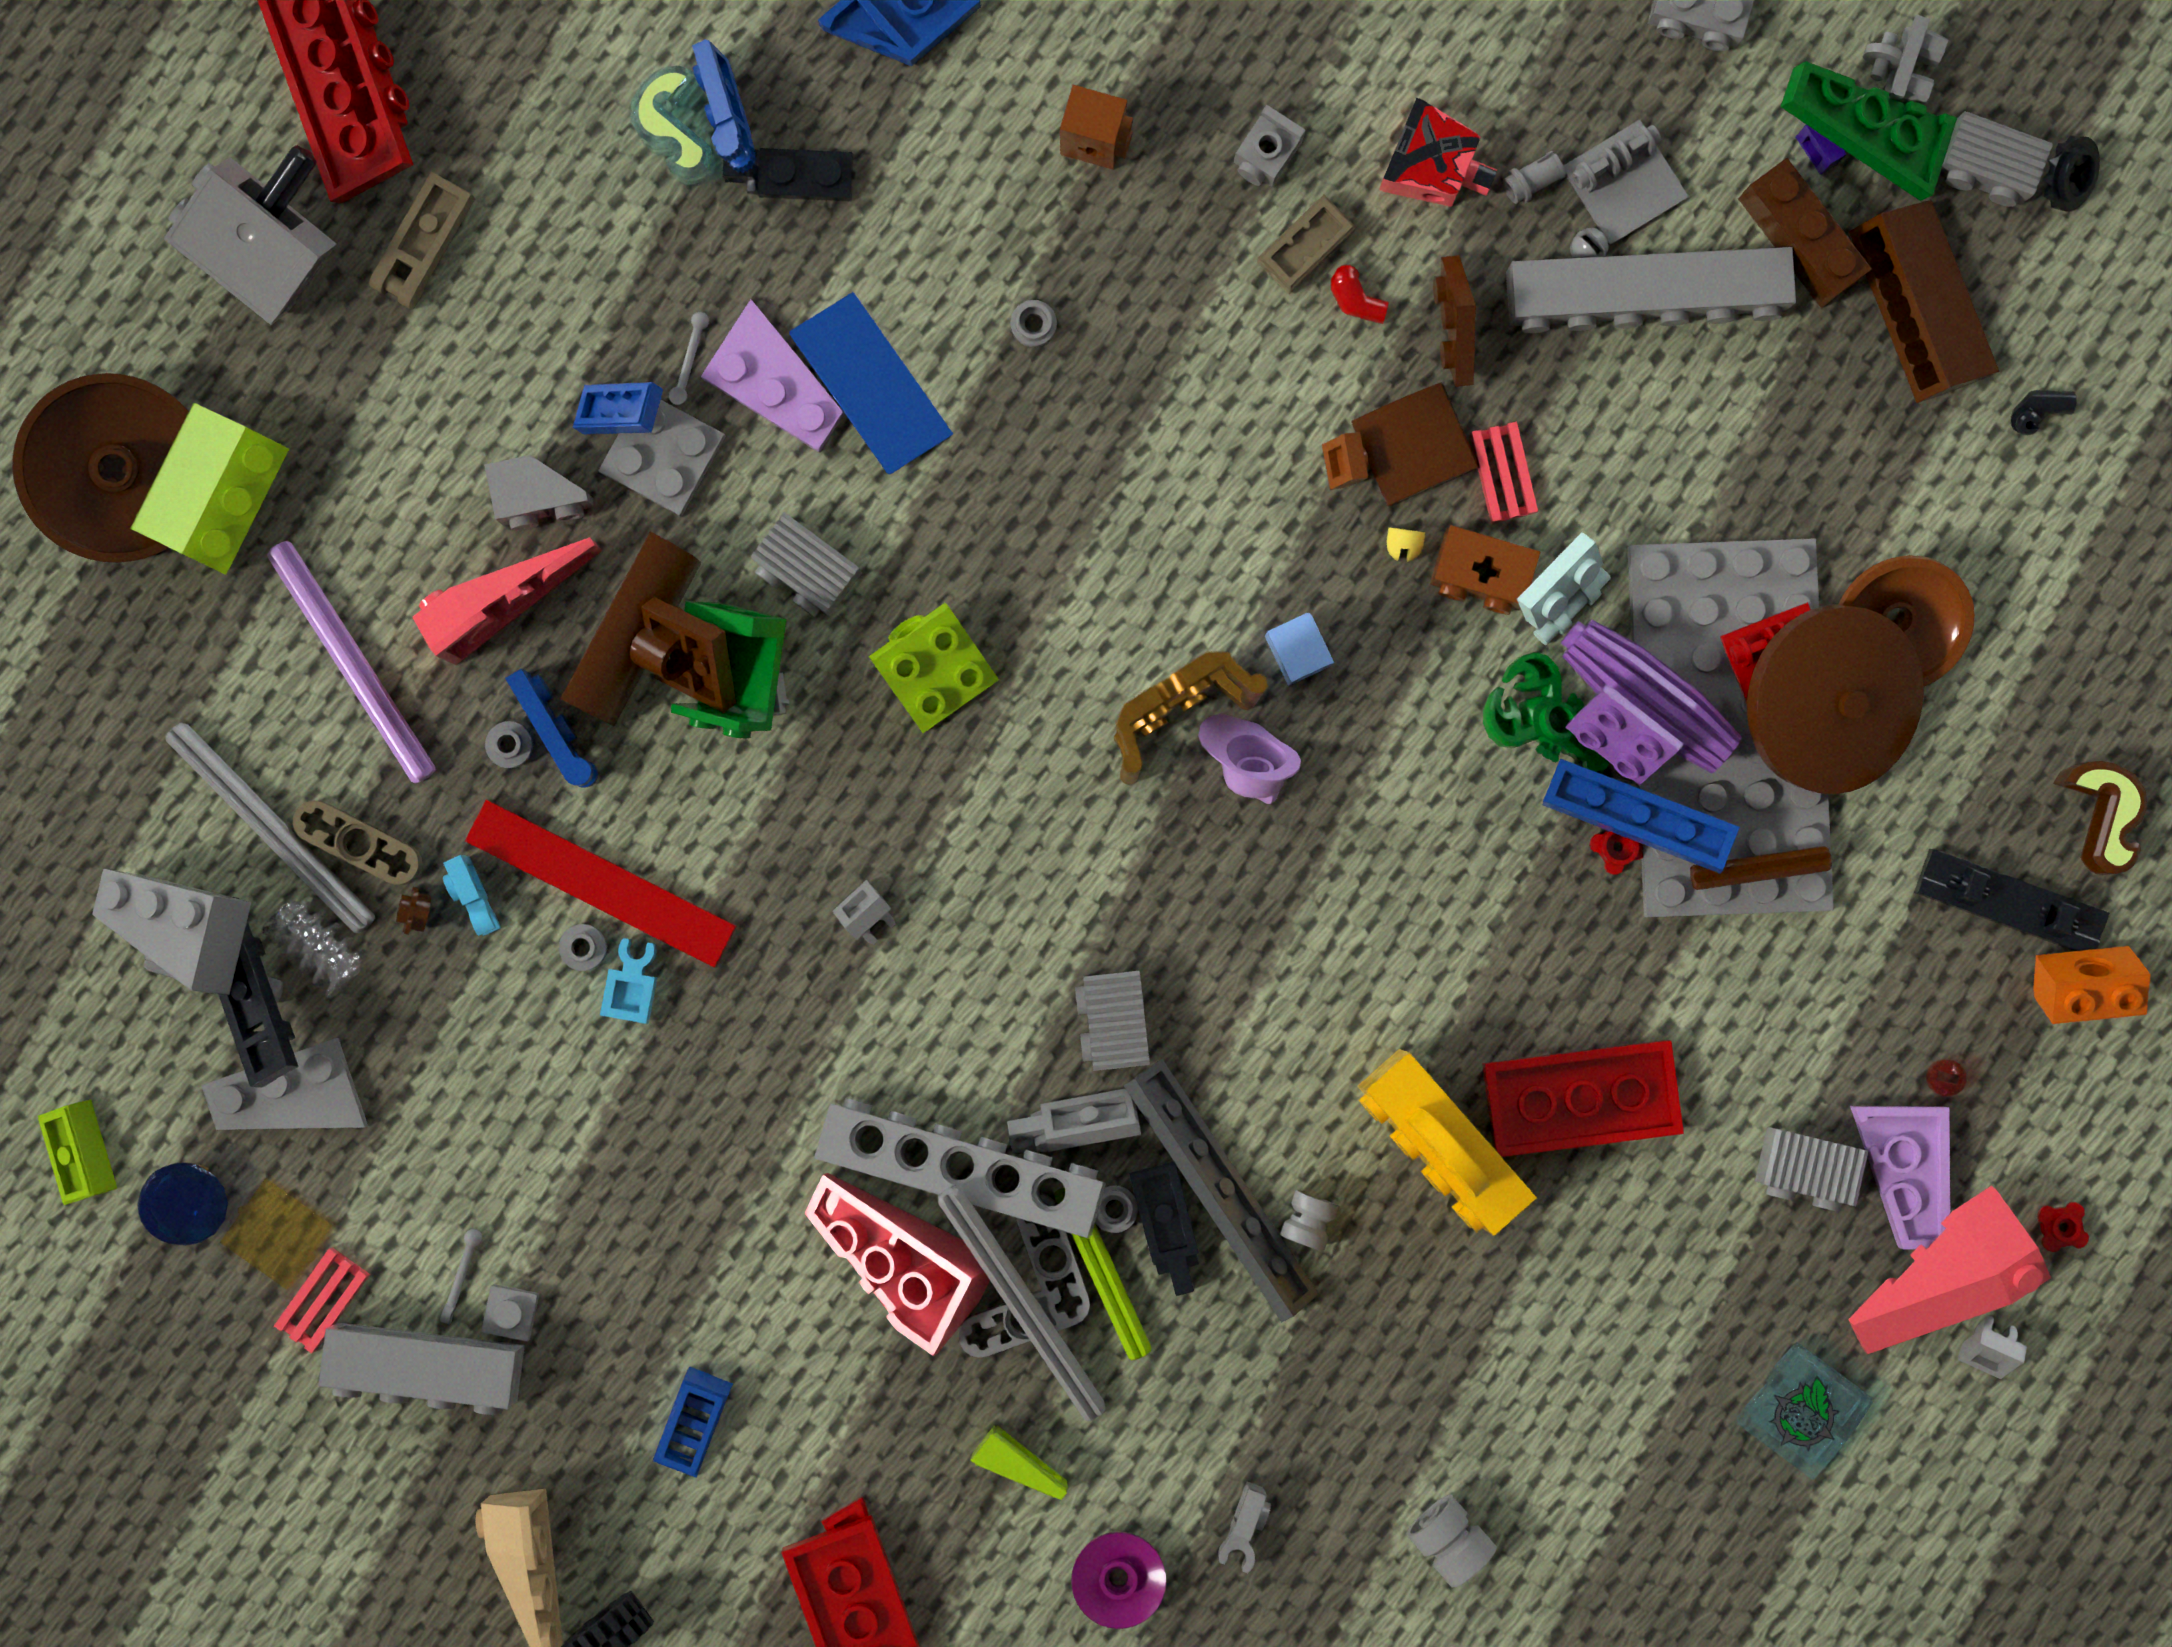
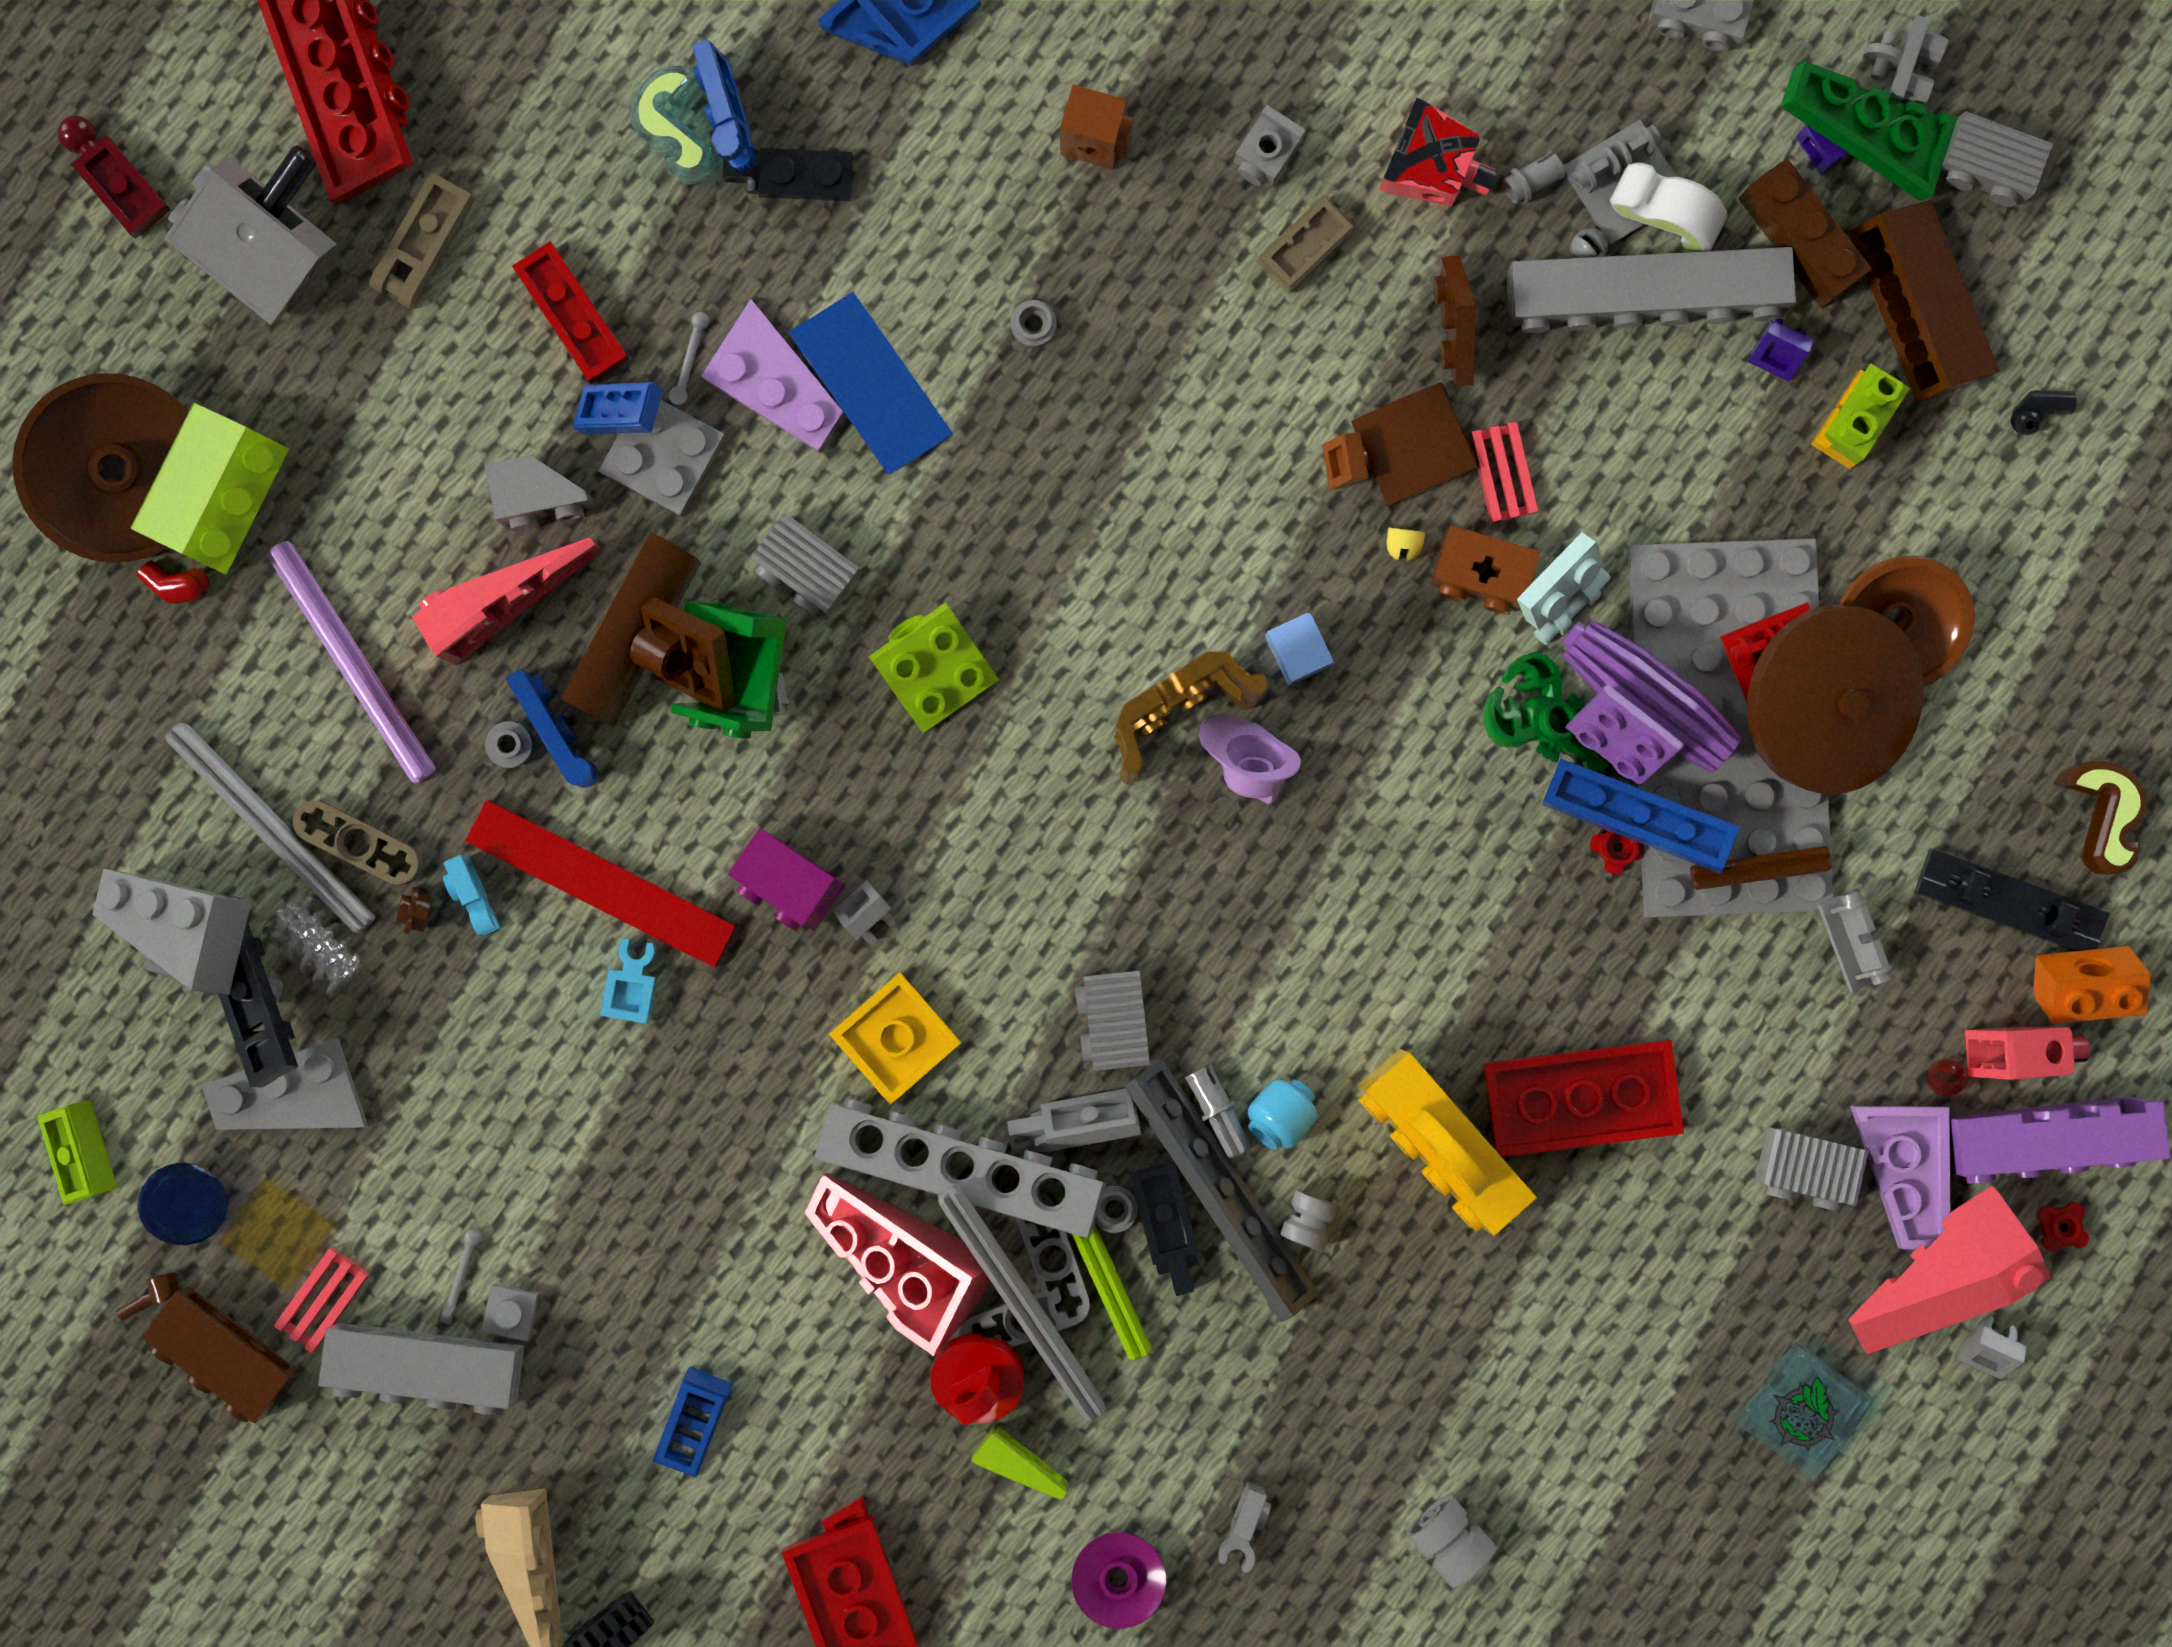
(112, 176): none -> dark red plate
(160, 1290): none -> reddish brown hand
(176, 587): none -> red arm
(219, 1355): none -> reddish brown brick
(570, 312): none -> red plate
(597, 947): light grey plate -> none
(786, 880): none -> magenta brick
(895, 1038): none -> yellow plate
(977, 1378): none -> red tile
(1218, 1111): none -> light grey axle
(1282, 1114): none -> medium azure head
(1352, 297): red arm -> none
(1670, 205): none -> white animal
(1781, 350): none -> dark purple tile
(1849, 931): none -> light grey hinge
(1860, 416): none -> lime hips
(2024, 1052): none -> coral torso
(2058, 1137): none -> medium lavender wedge
(2072, 173): black gear -> none

